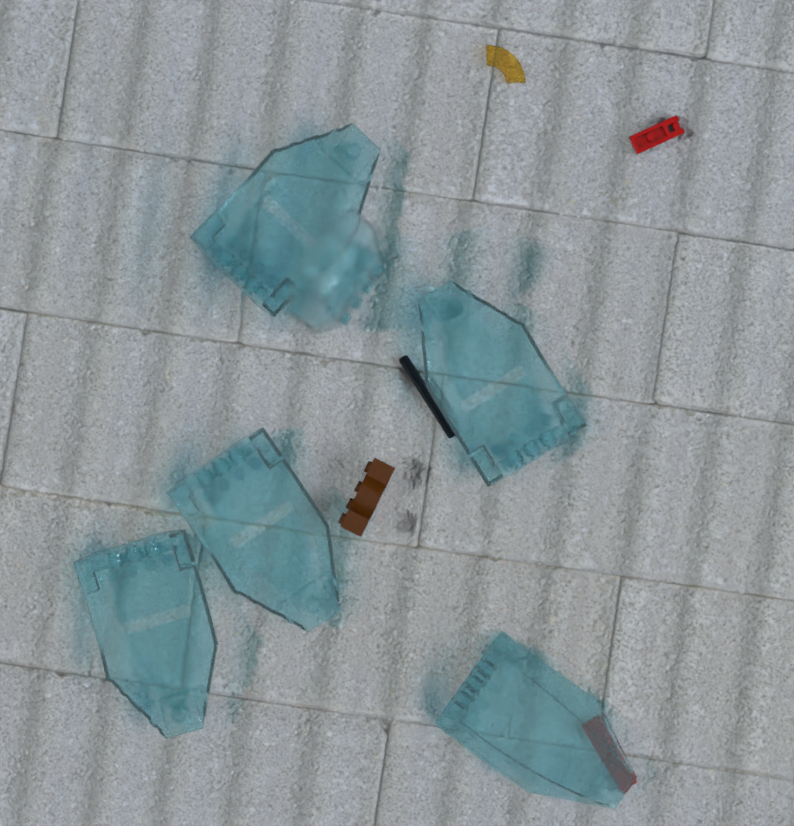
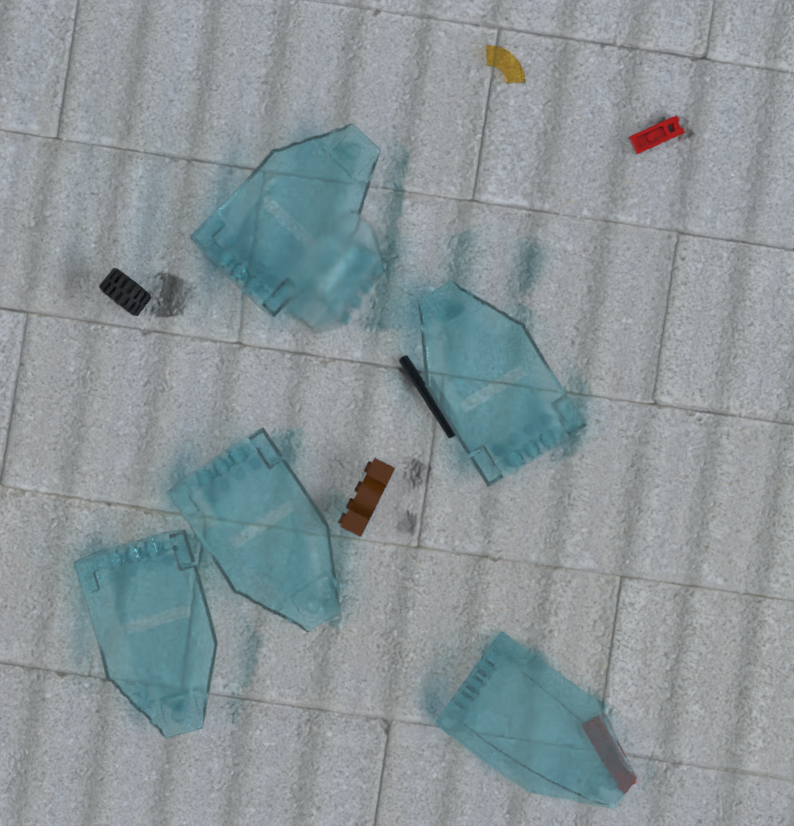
(125, 292): none -> black tyre

